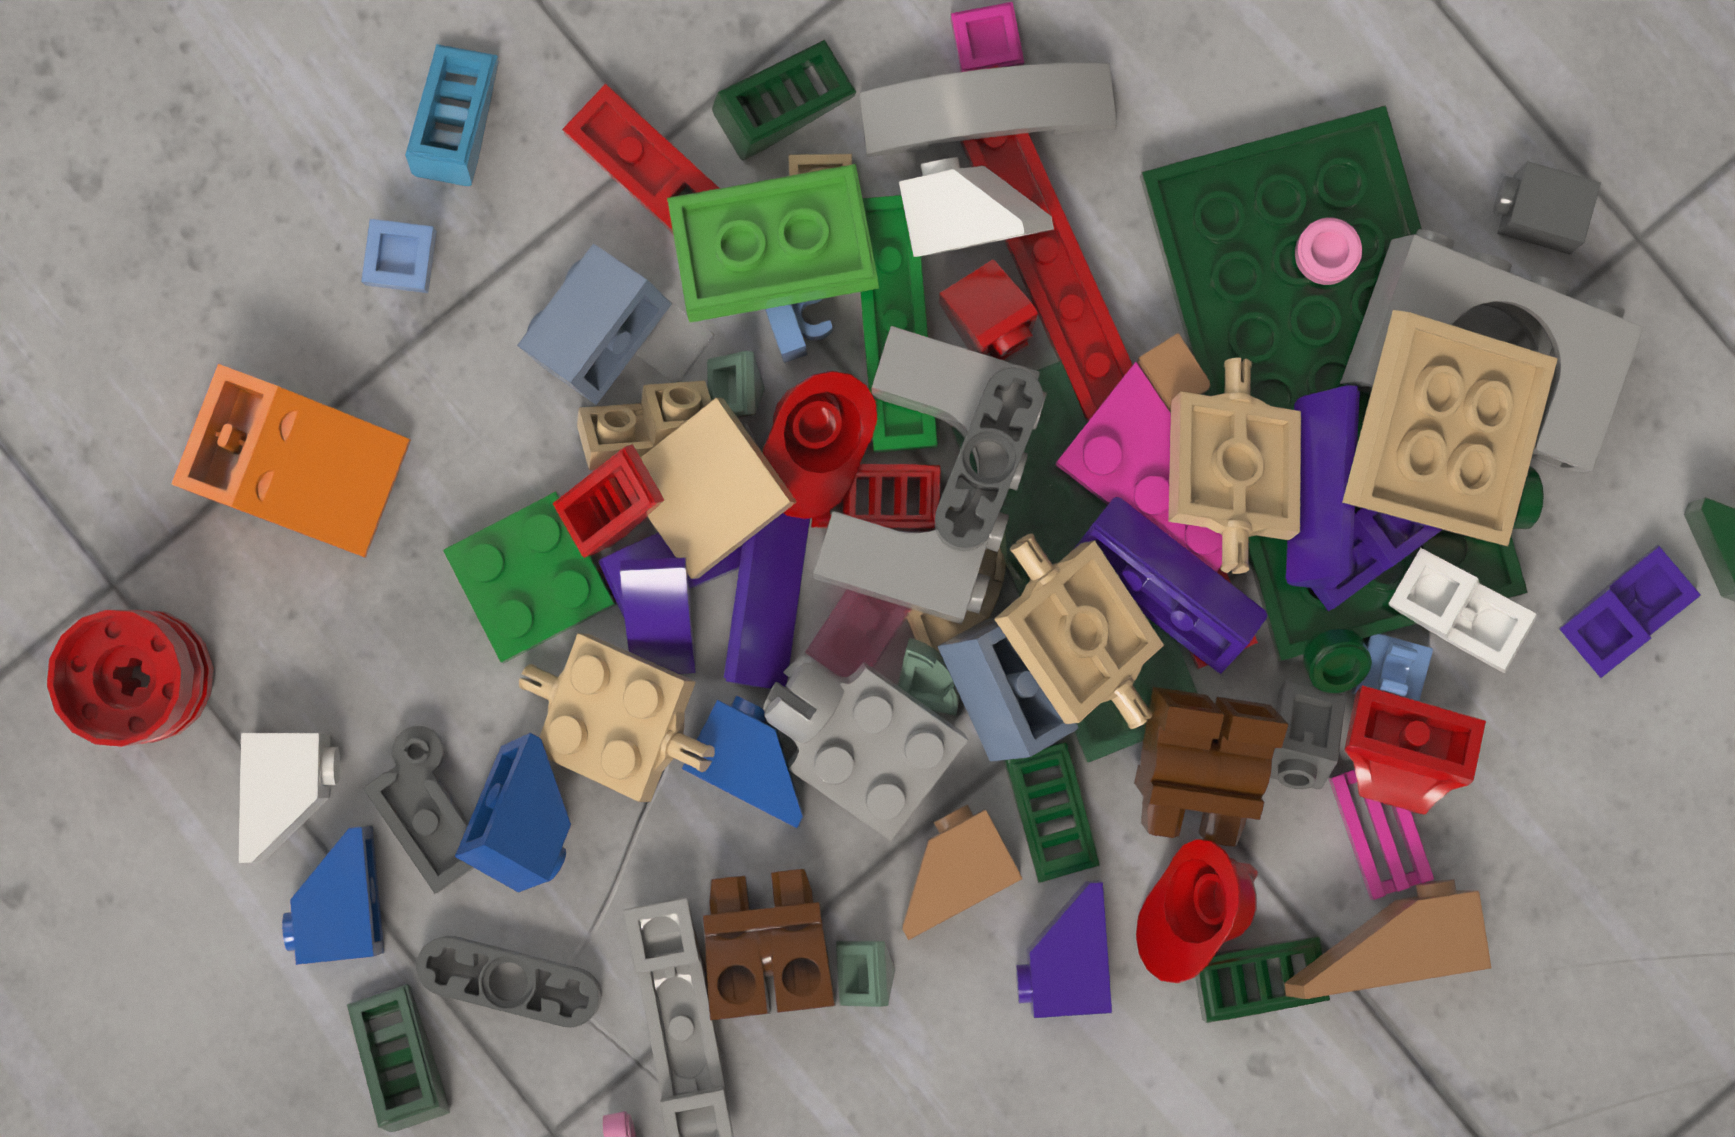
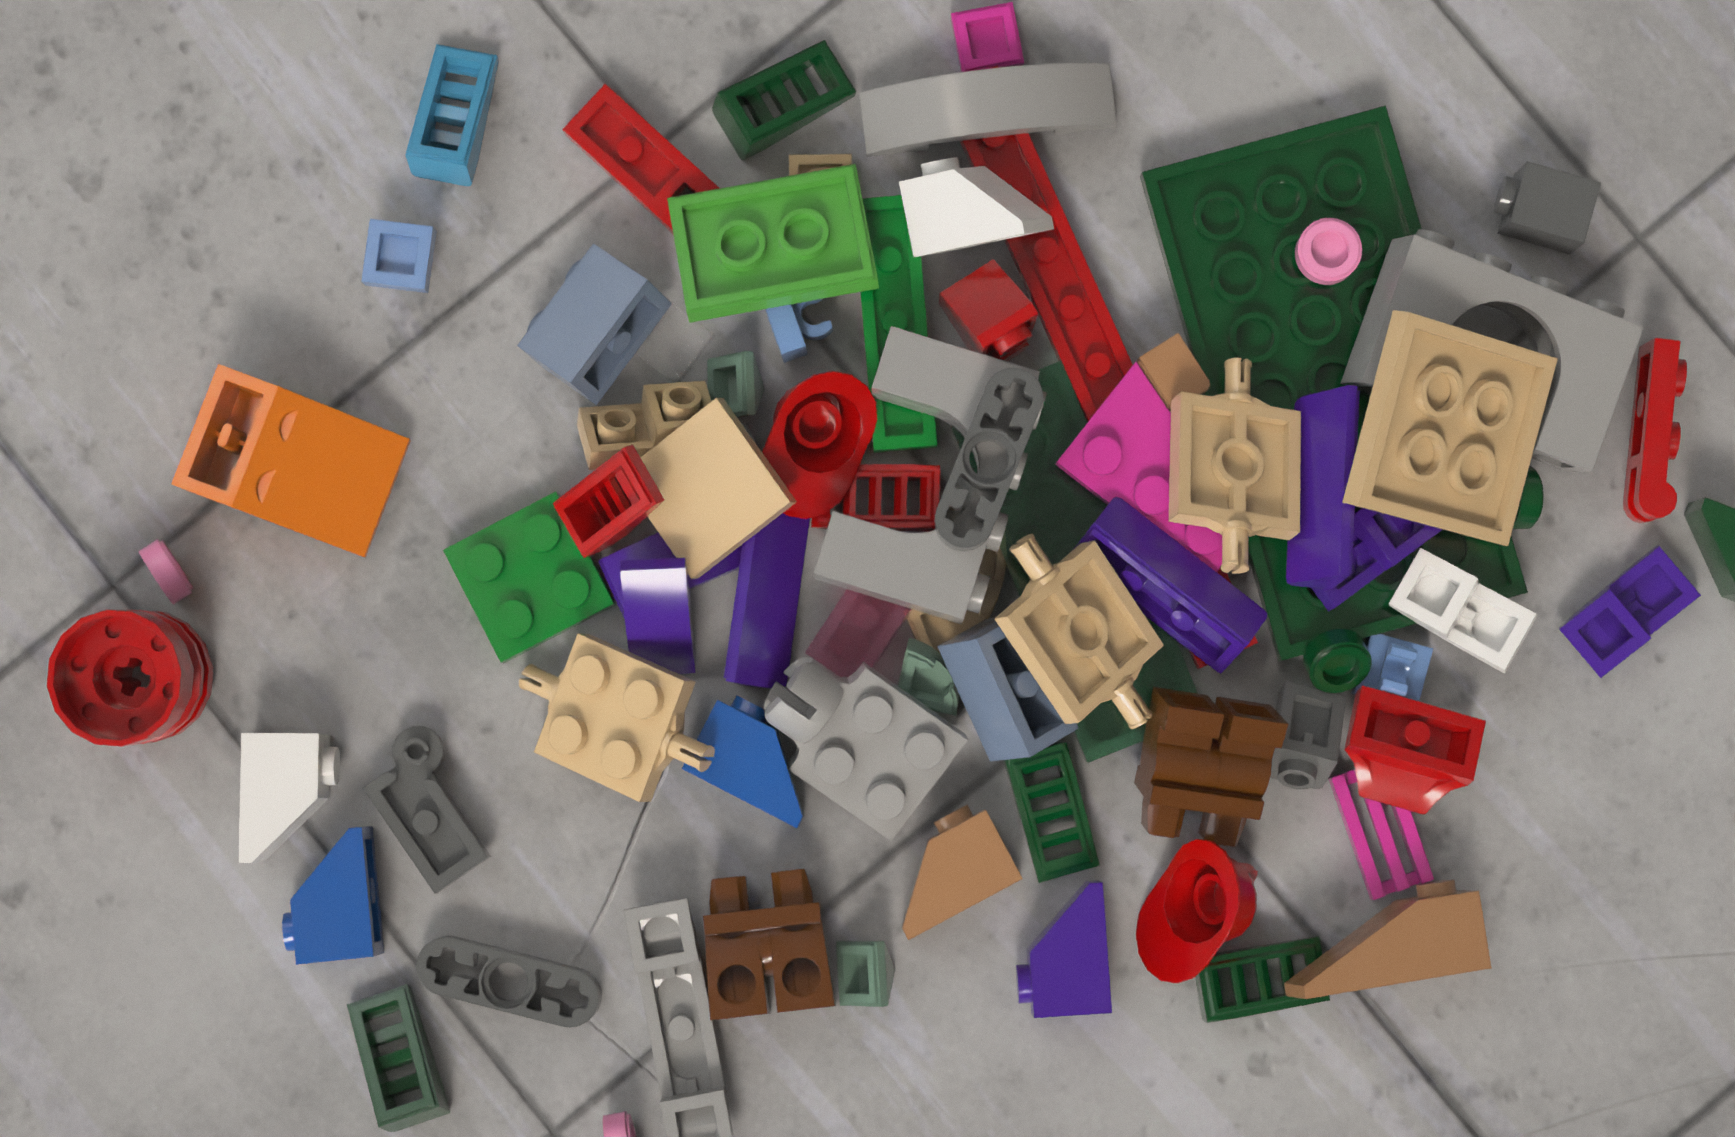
(166, 571): none -> bright pink tile
(518, 819): blue slope -> none
(1653, 432): none -> red plate

